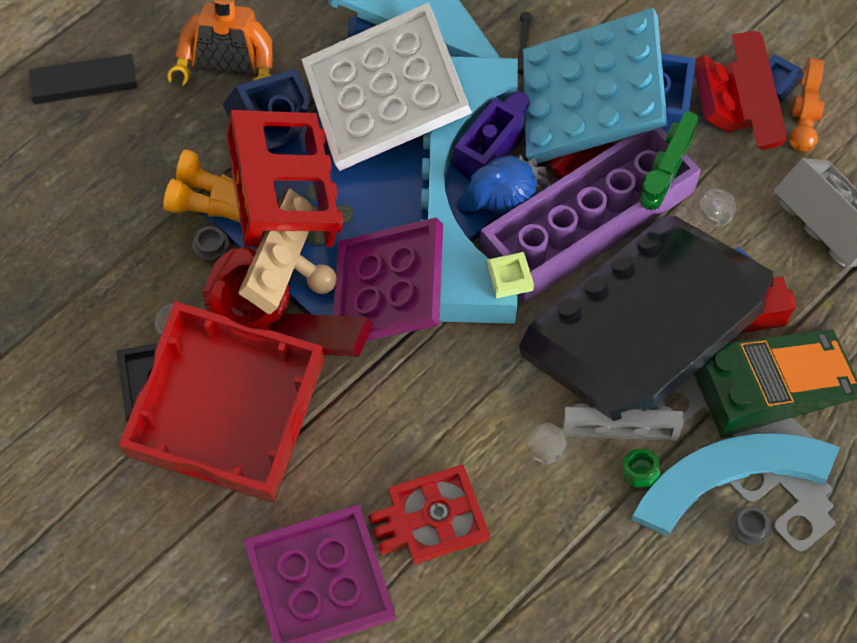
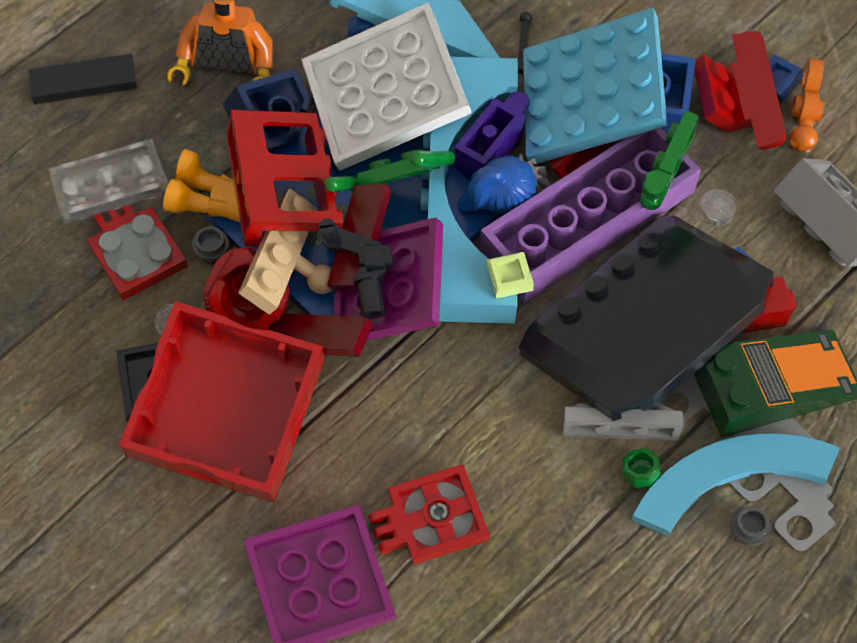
(108, 180): none -> clear plate
(135, 250): none -> piece
(364, 218): none -> dark red tile
(373, 261): none -> black pin
(385, 172): none -> green plate
(547, 443): clear tile -> none

